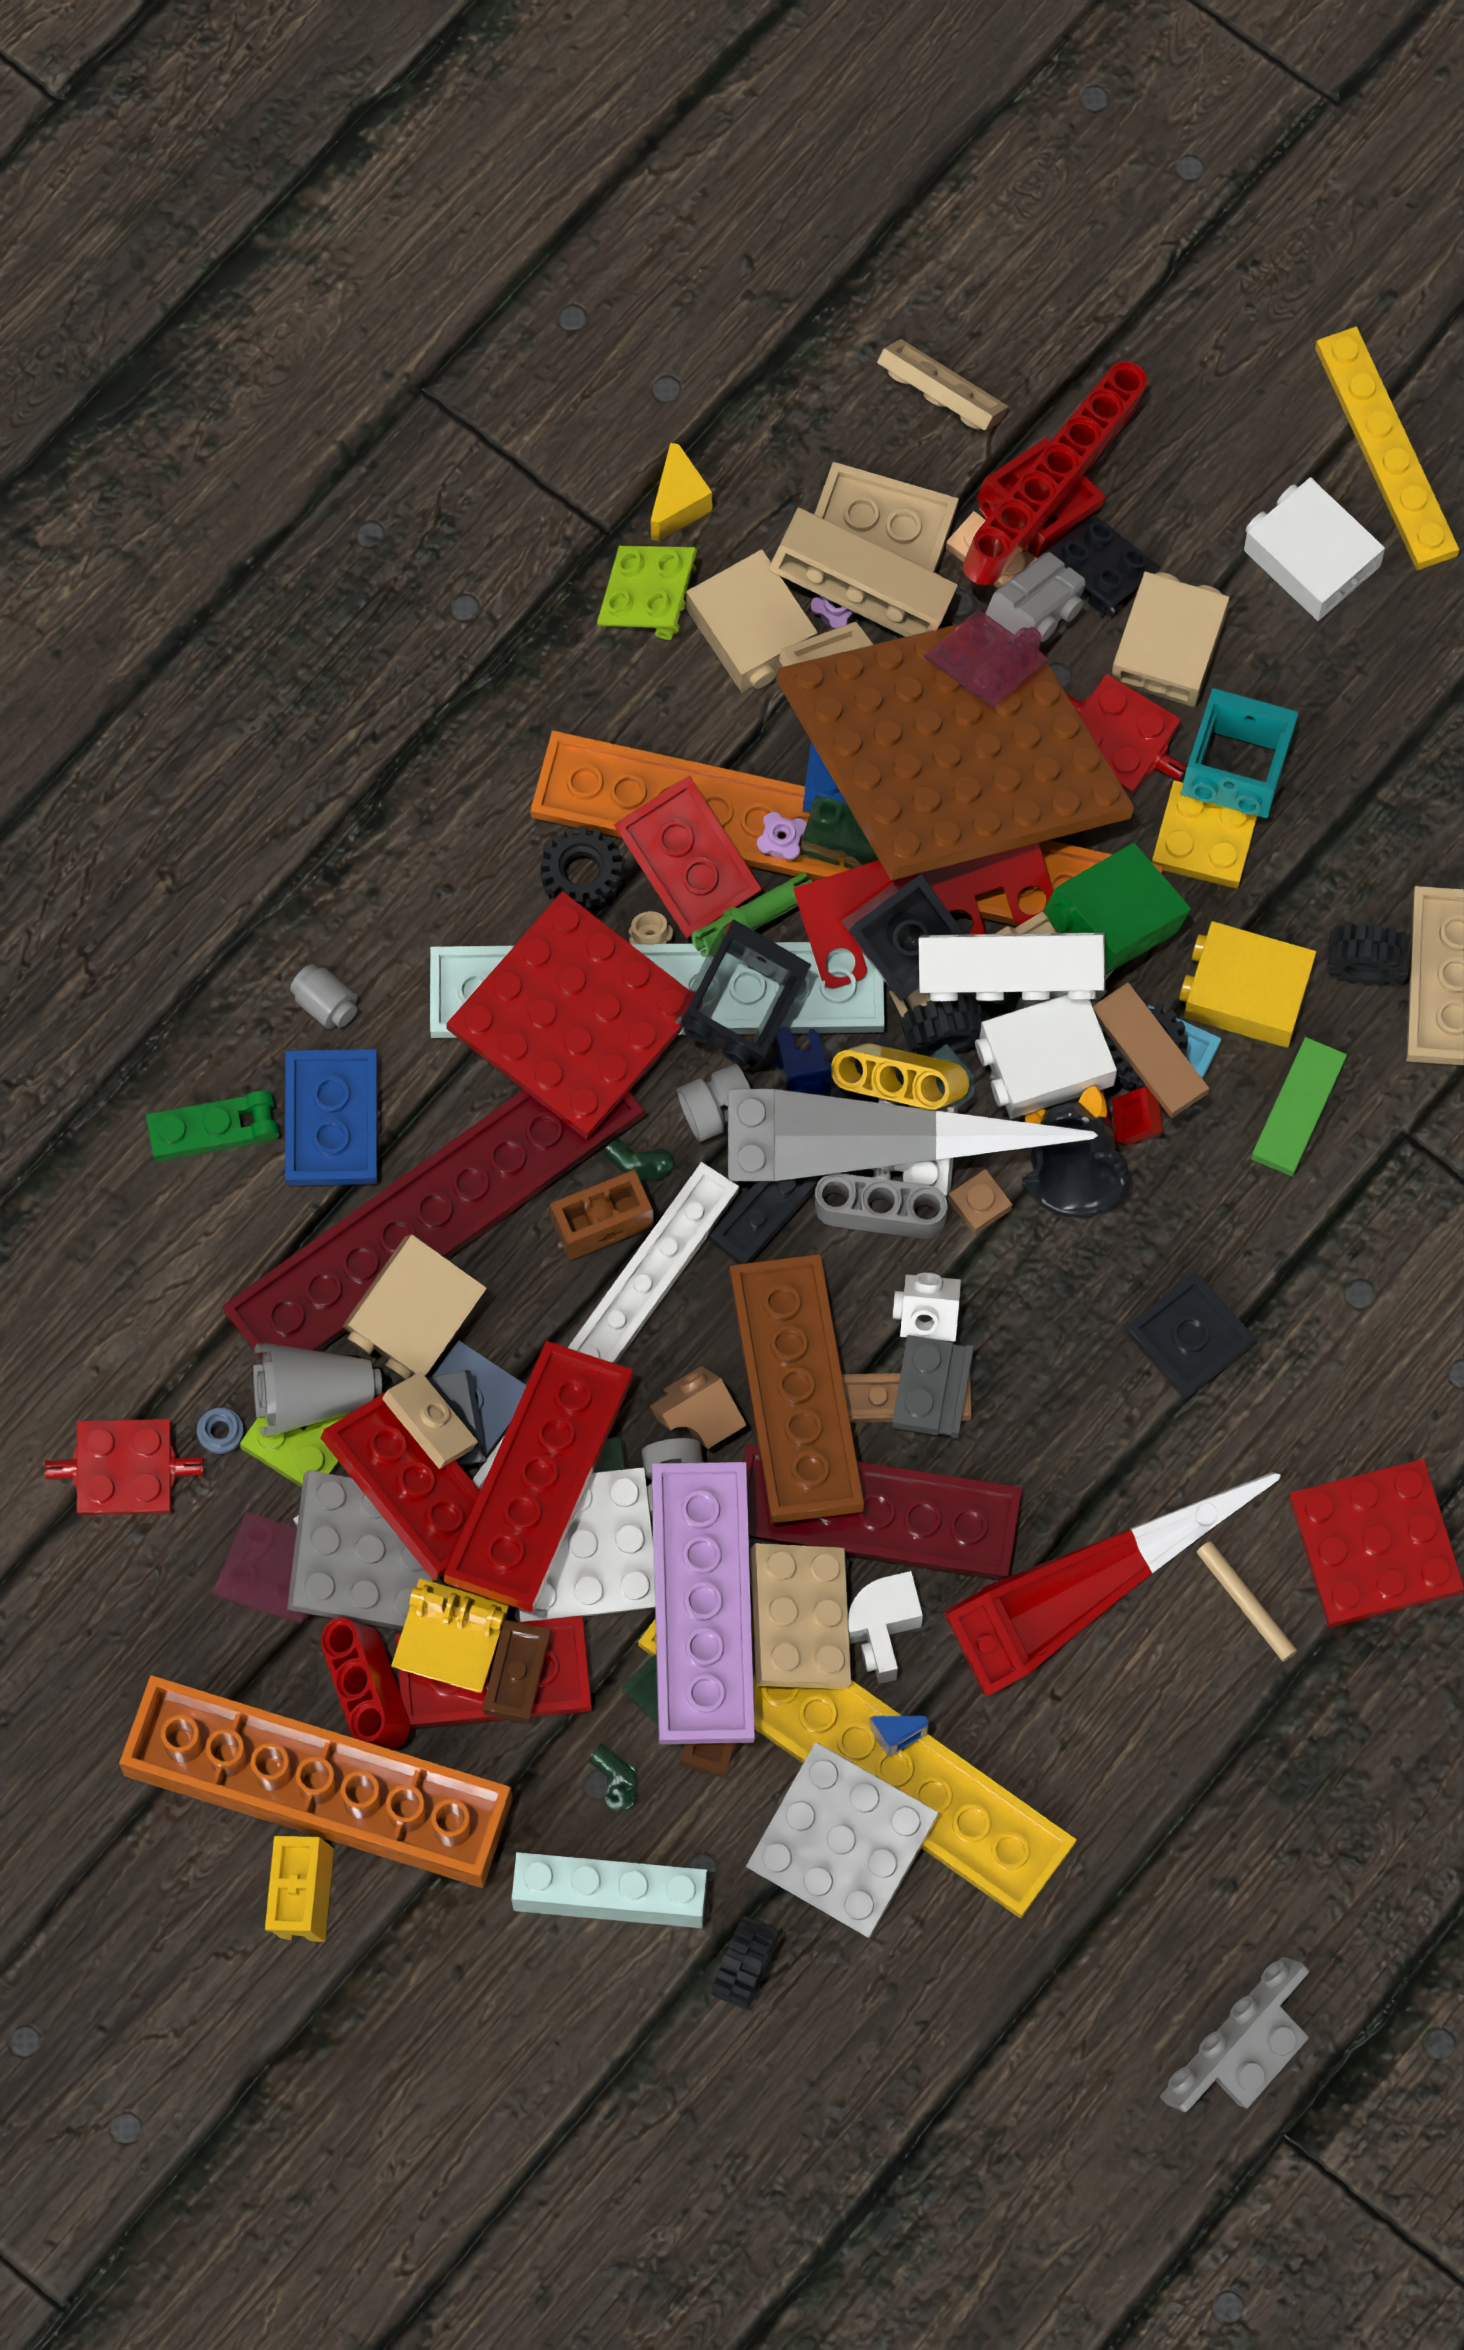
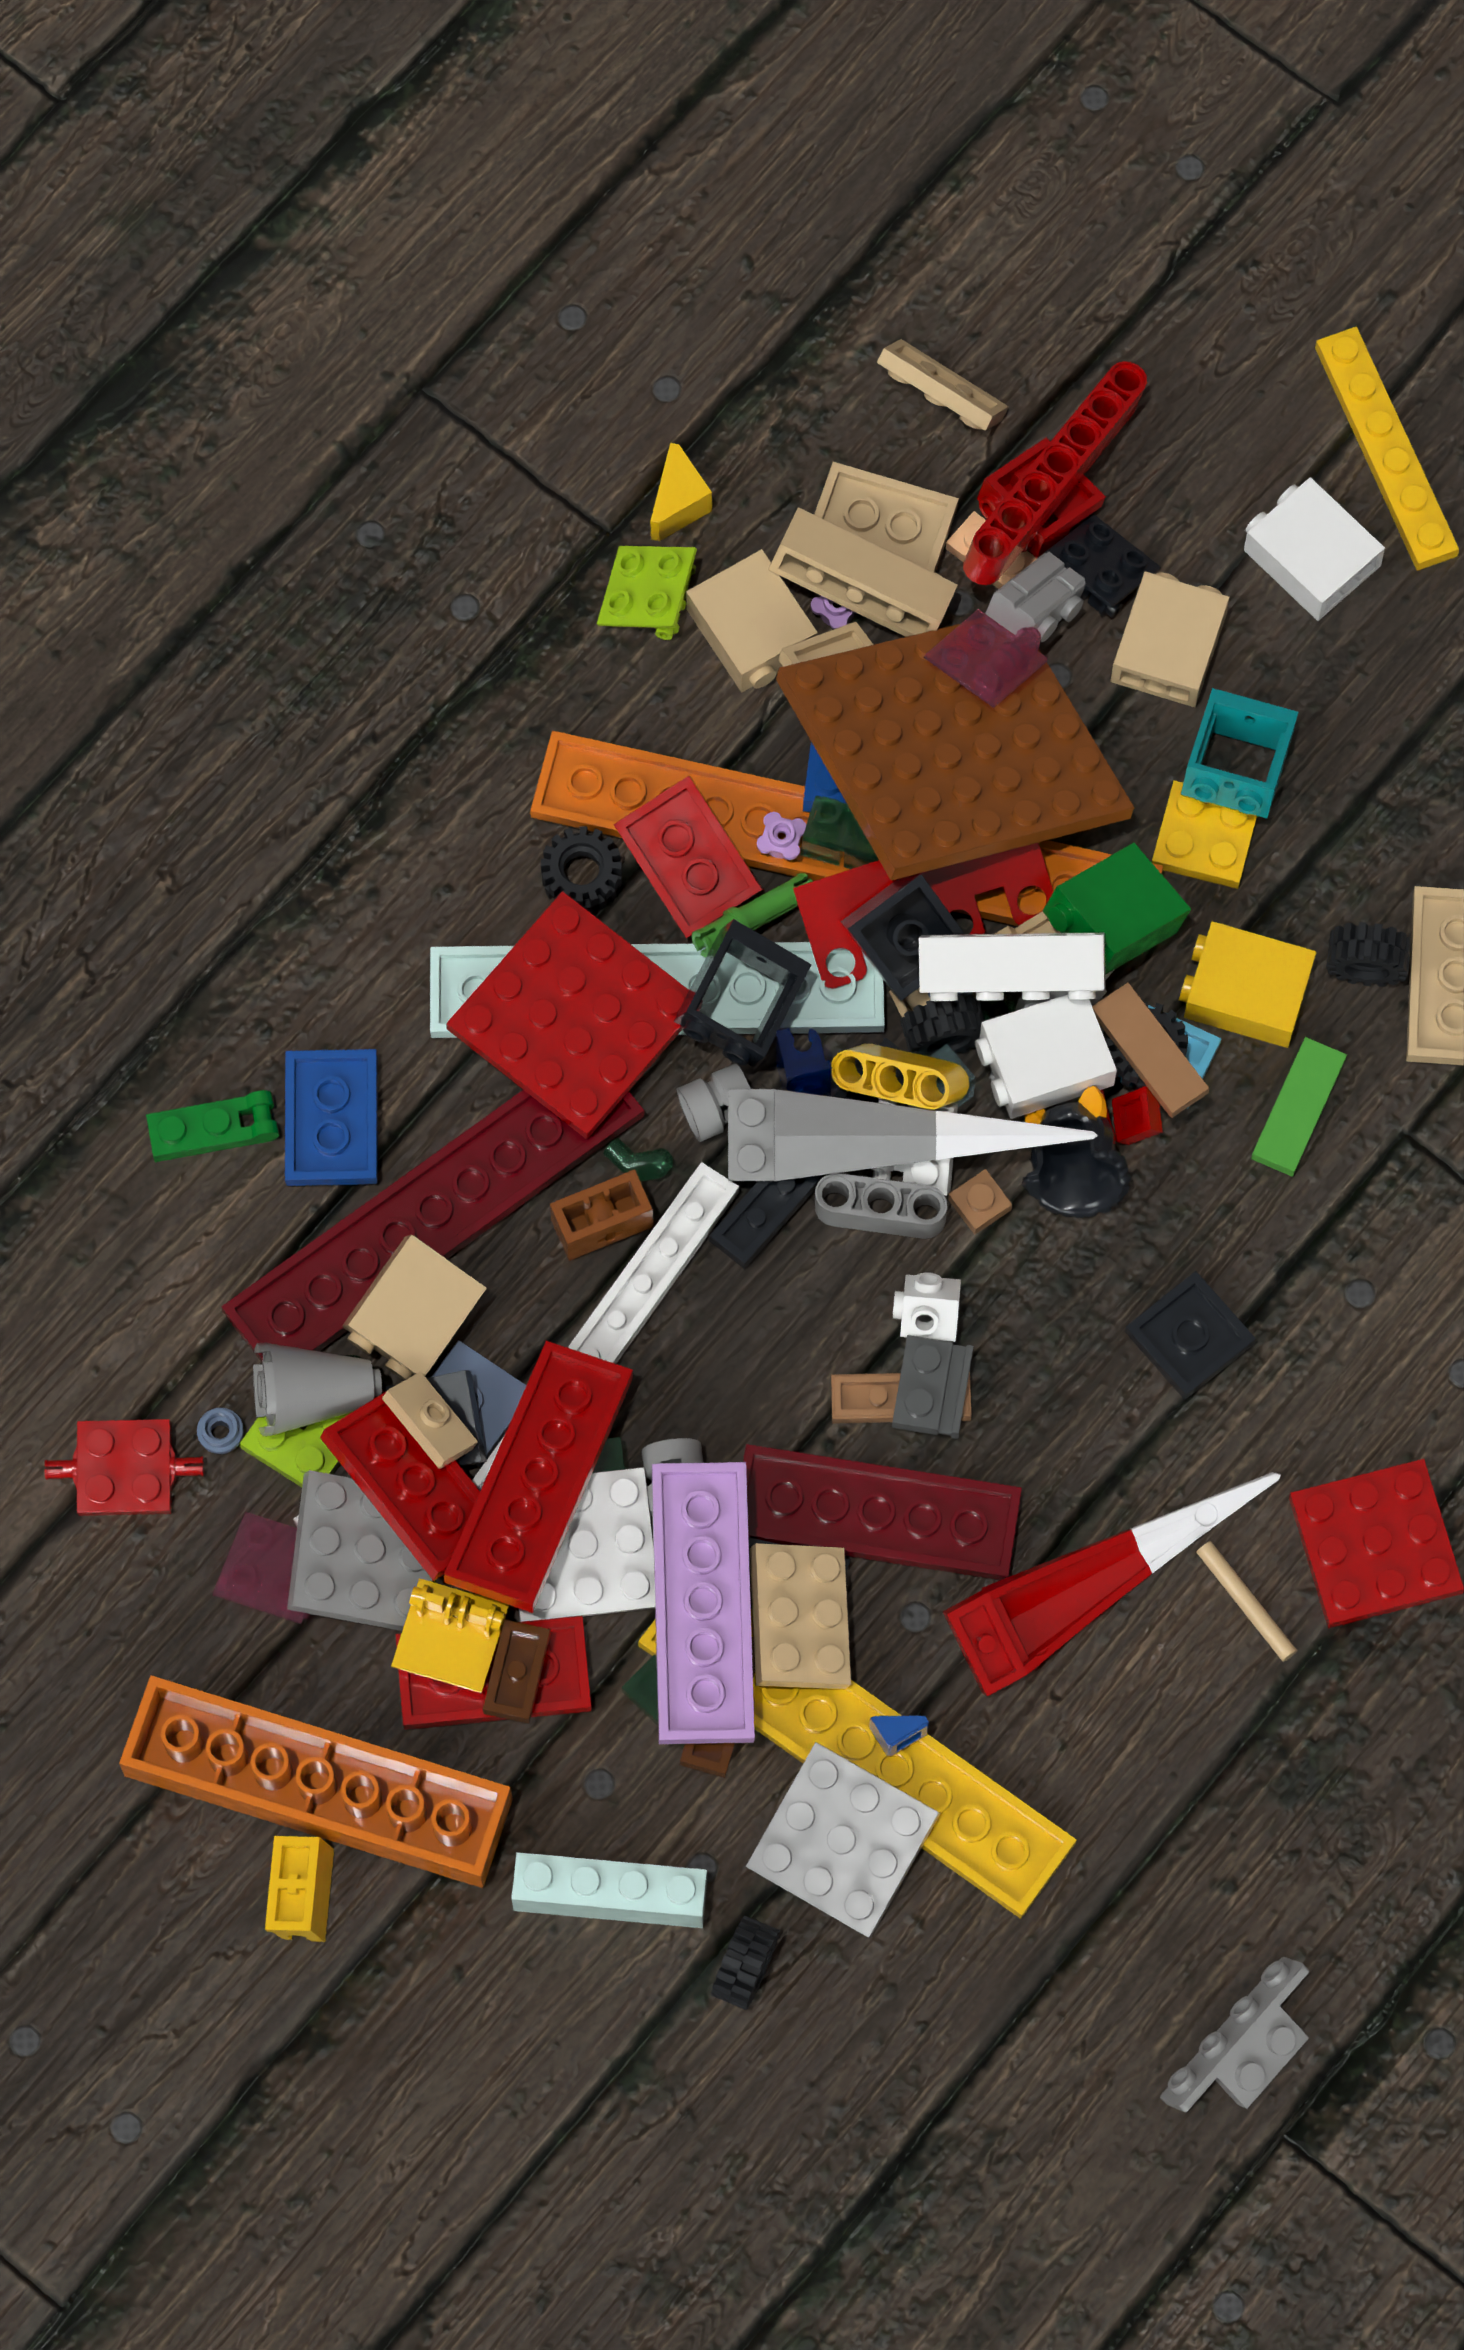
(324, 996): light grey brick -> none
(380, 1696): red beam -> none
(620, 1778): clear green arm -> none
(650, 929): tan plate -> none
(701, 1405): medium nougat brick -> none
(796, 1389): dark orange plate -> none
(881, 1610): white brick -> none
(1130, 733): red plate -> none

